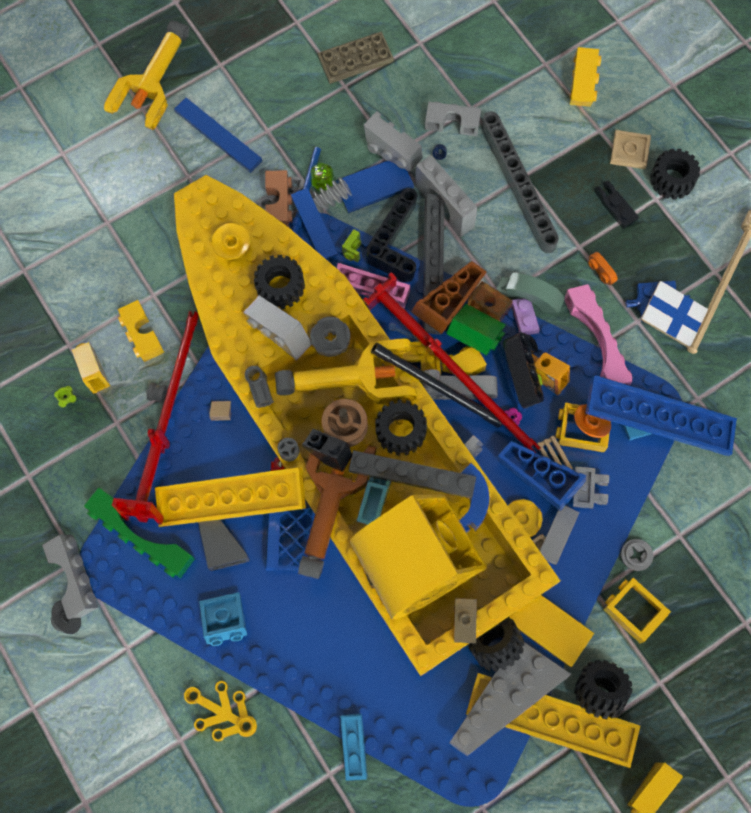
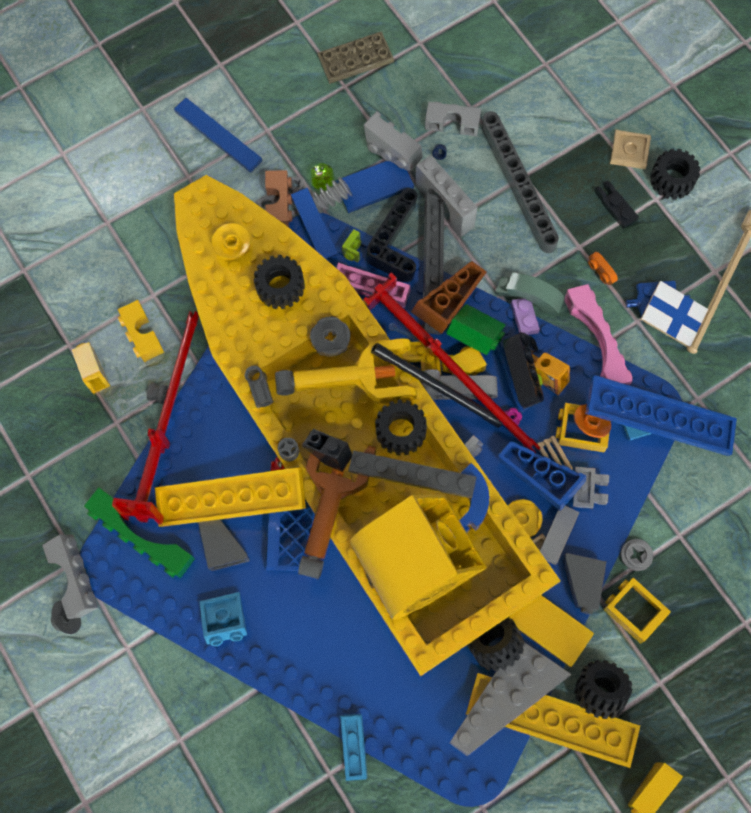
(60, 396): lime plate -> none
(149, 83): yellow piece -> none
(220, 410): tan slope -> none
(223, 713): yellow plant -> none
(278, 327): light grey wedge -> none
(296, 221): blue bar -> none
(345, 421): medium nougat wheel -> none
(373, 500): medium azure slope -> none
(465, 621): dark tan plate -> none
(486, 293): clear orange brick -> none
(585, 76): yellow wedge -> none
(585, 581): none -> dark grey slope

